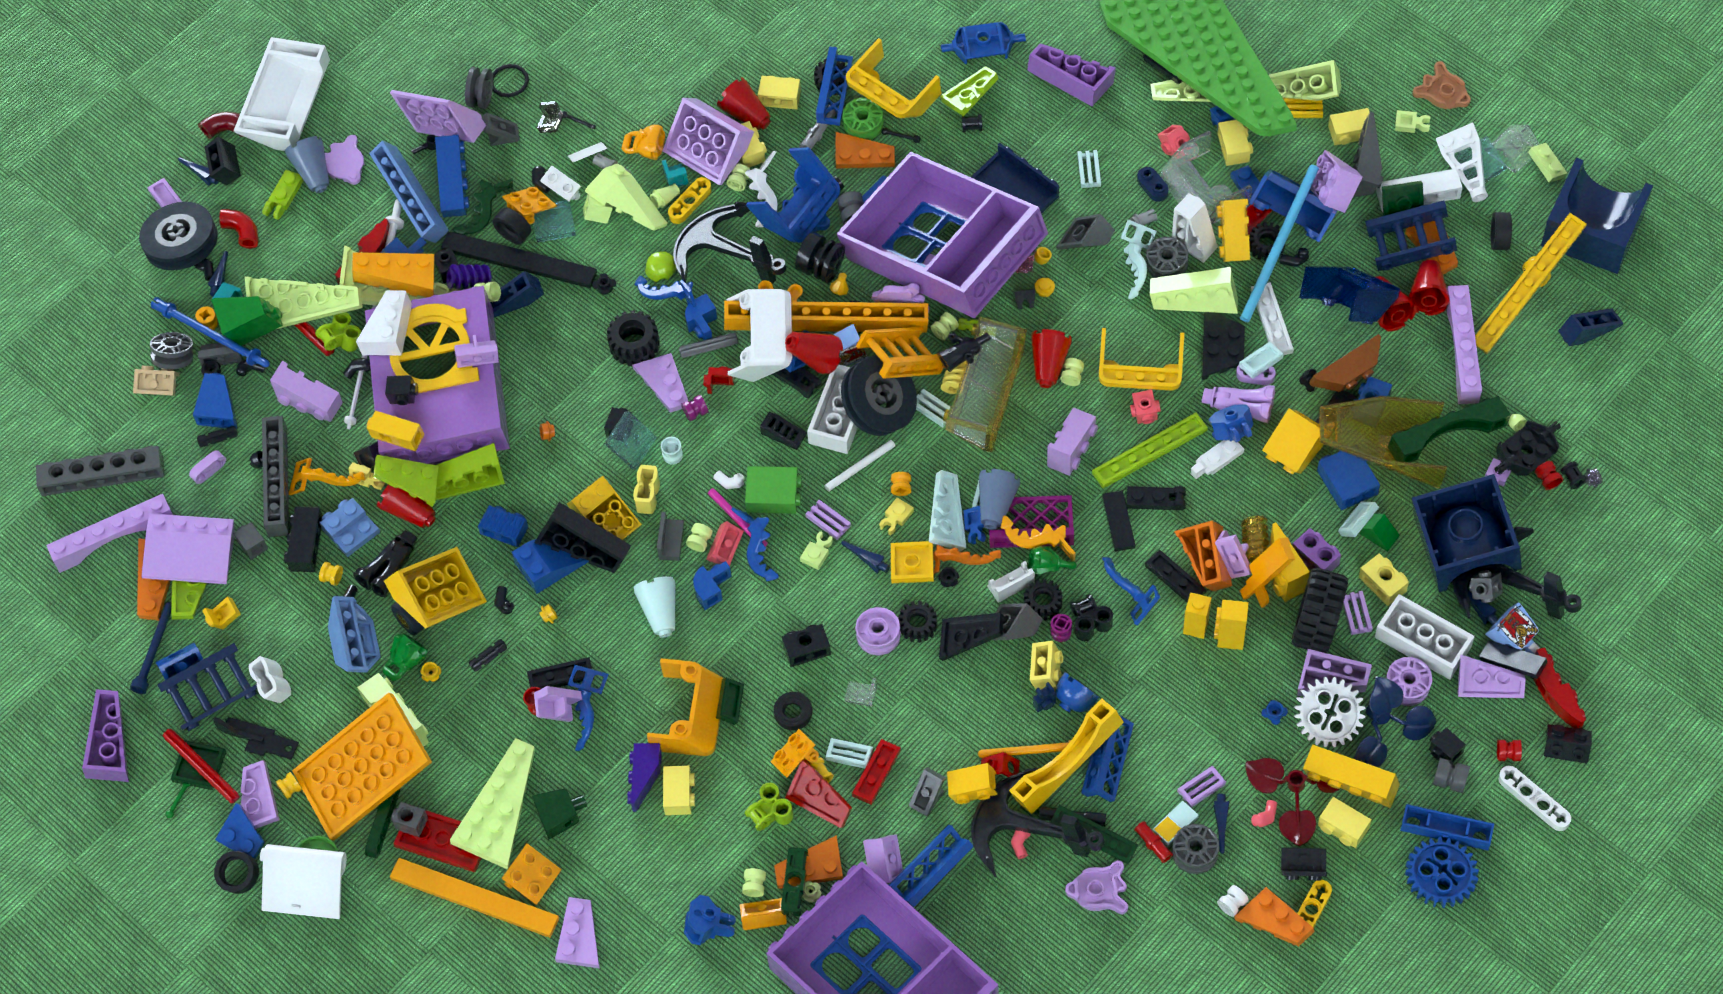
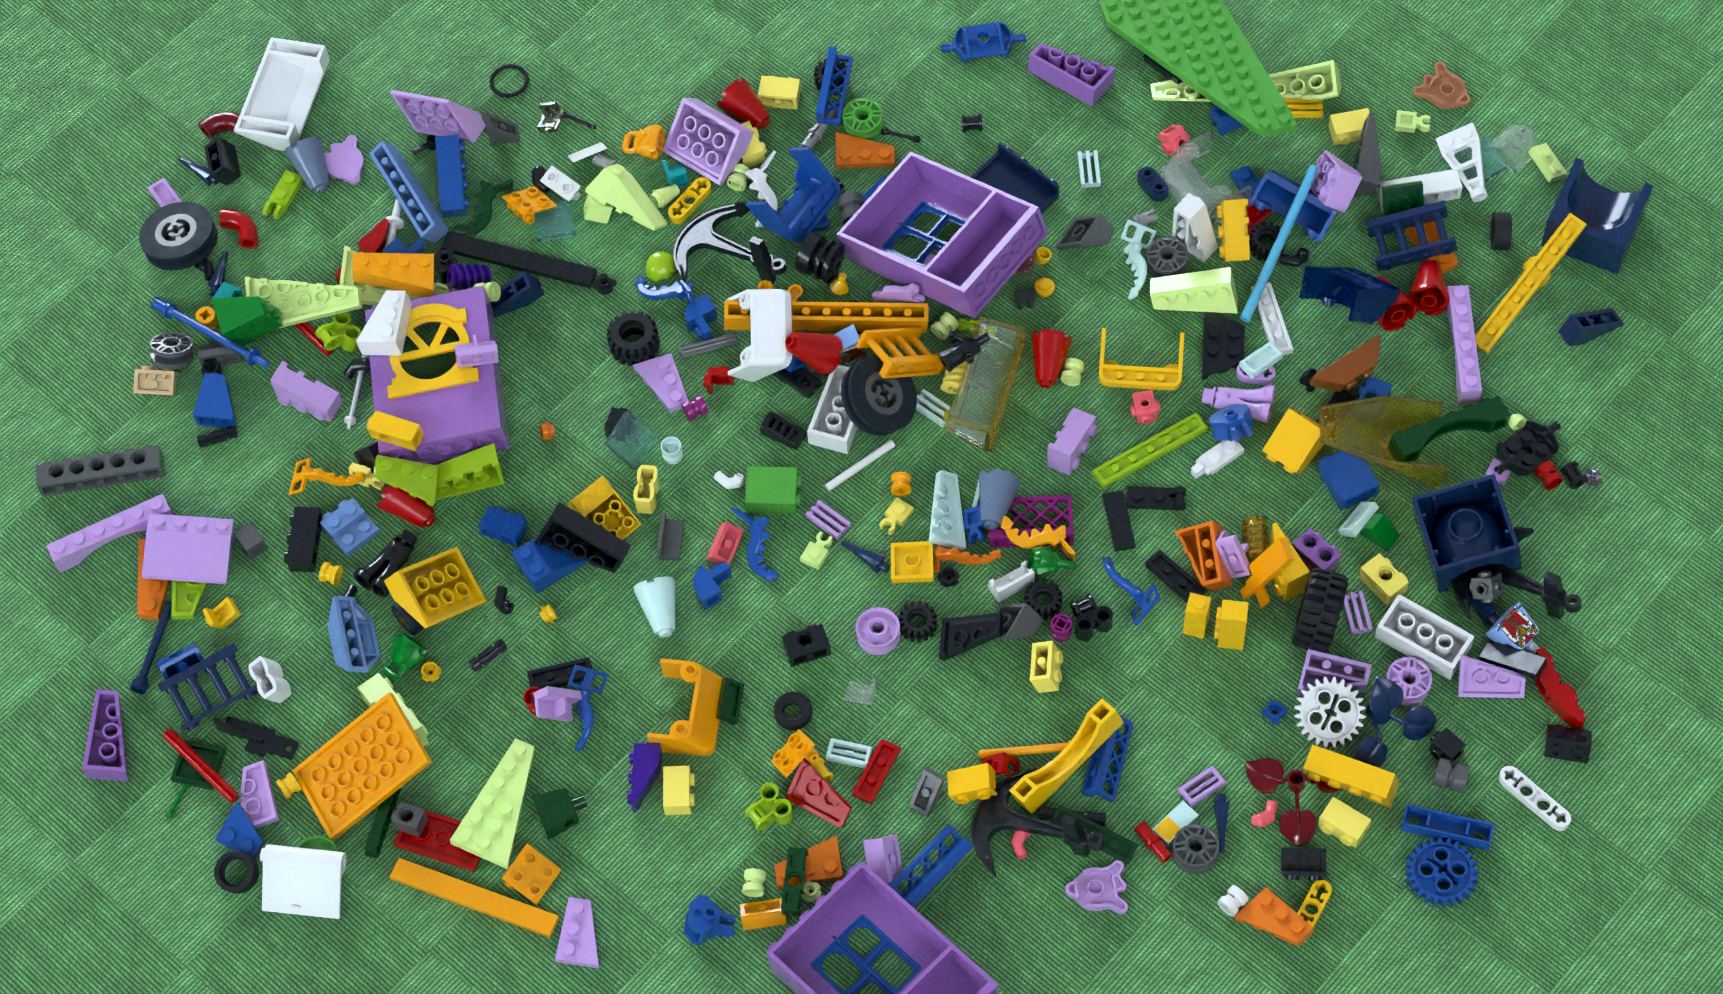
(207, 467): lavender beam -> none
(243, 368): black arm -> none
(256, 459): black hinge -> none
(275, 476): dark grey brick -> none
(401, 389): black brick -> none
(479, 87): dark grey wheel -> none
(511, 226): black tyre -> none
(699, 537): yellowish green wheel -> none
(727, 508): dark pink bar -> none
(867, 82): yellow windscreen -> none
(968, 92): lime wing -> none
(1045, 698): dark blue plate -> none
(1074, 695): blue cylinder -> none
(1234, 142): light yellow brick -> none
(1509, 750): red wheel -> none

